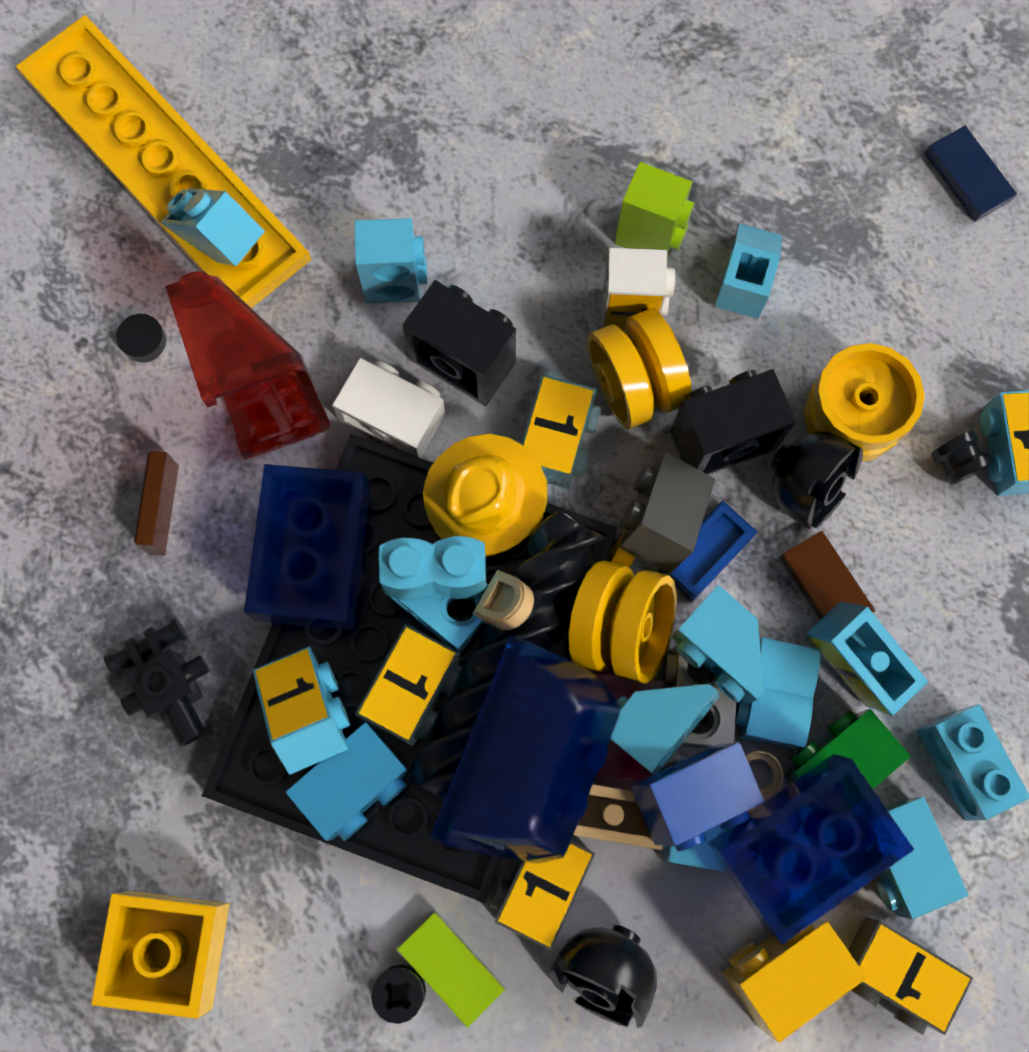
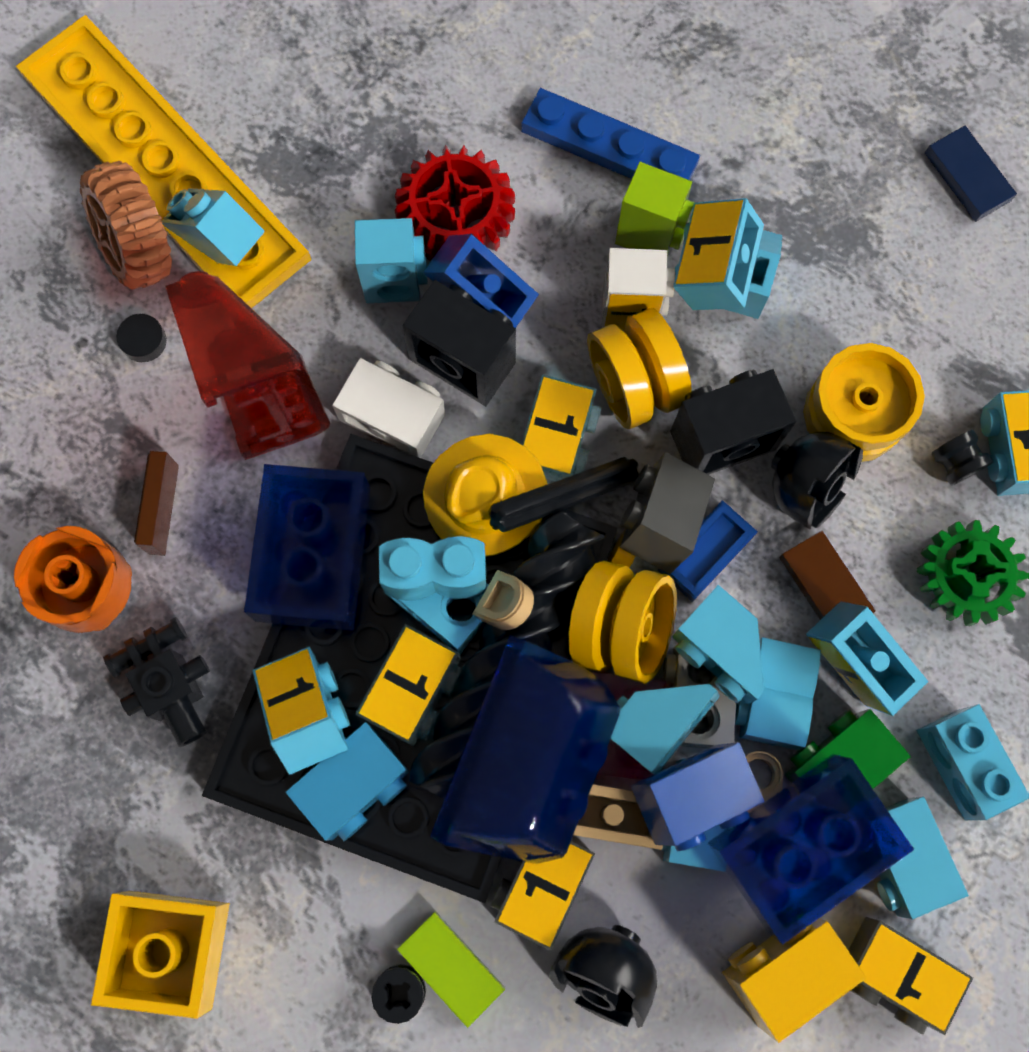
(46, 572): none -> orange brick
(125, 224): none -> nougat gear
(482, 275): none -> blue brick
(486, 195): none -> red gear
(562, 494): none -> black axle
(603, 138): none -> blue plate
(718, 254): none -> brick
(985, 557): none -> green gear

